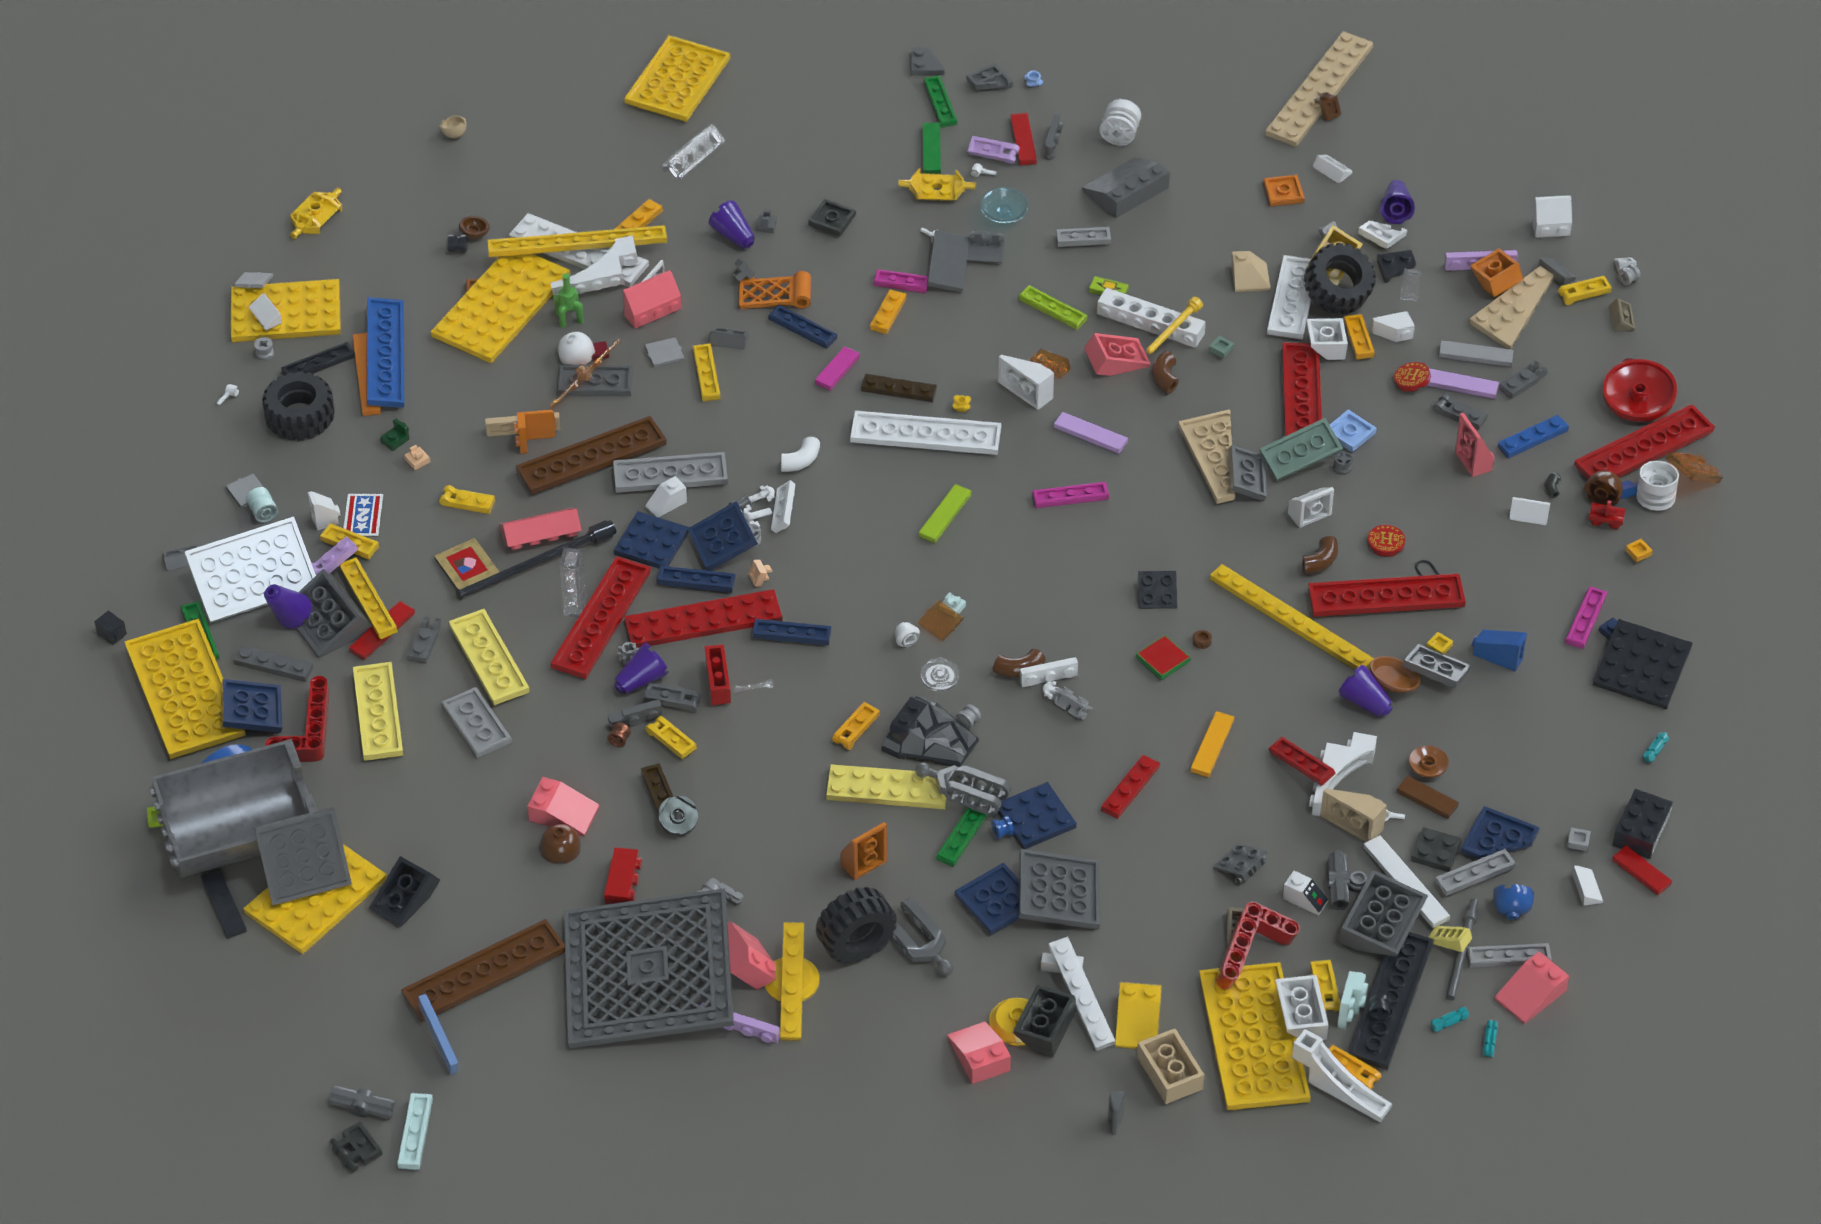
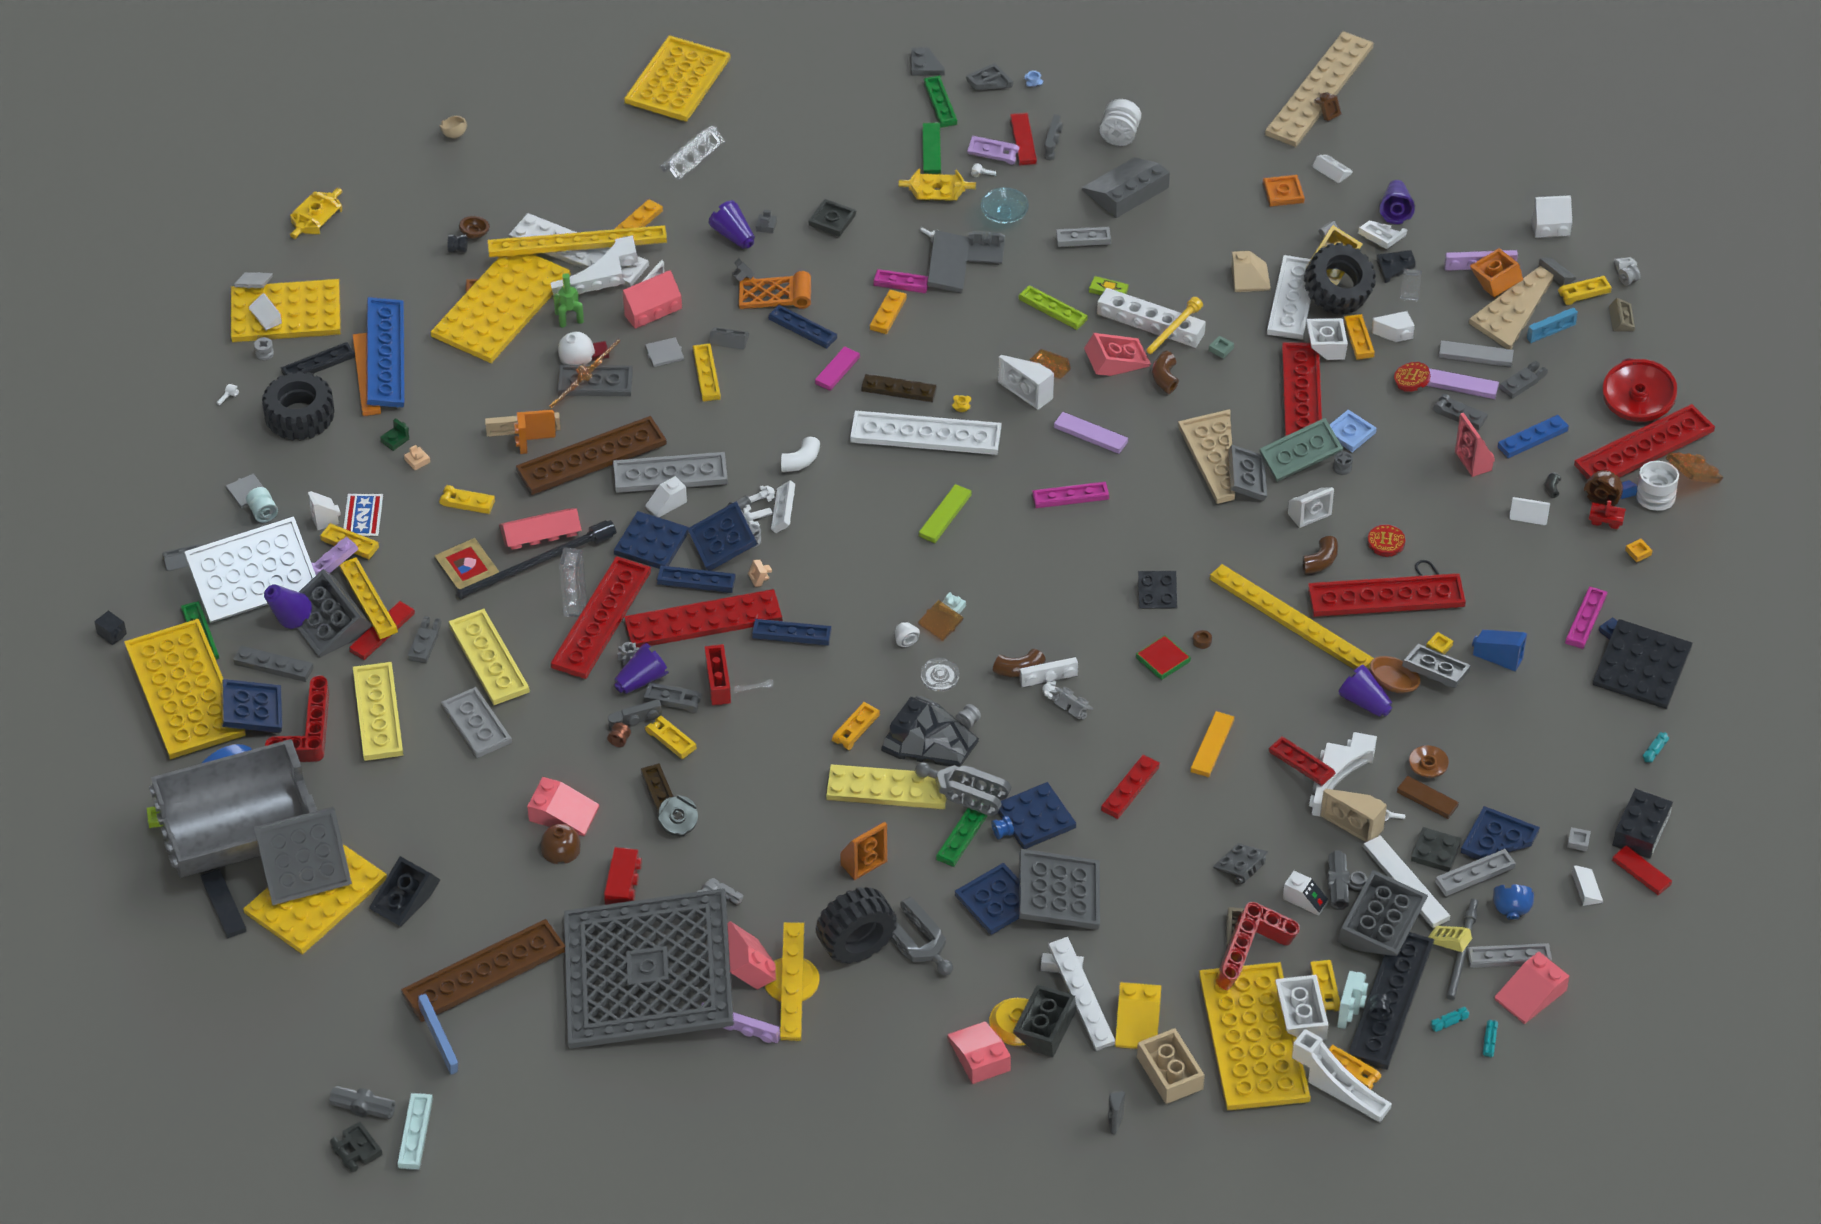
(1552, 325): none -> dark azure plate

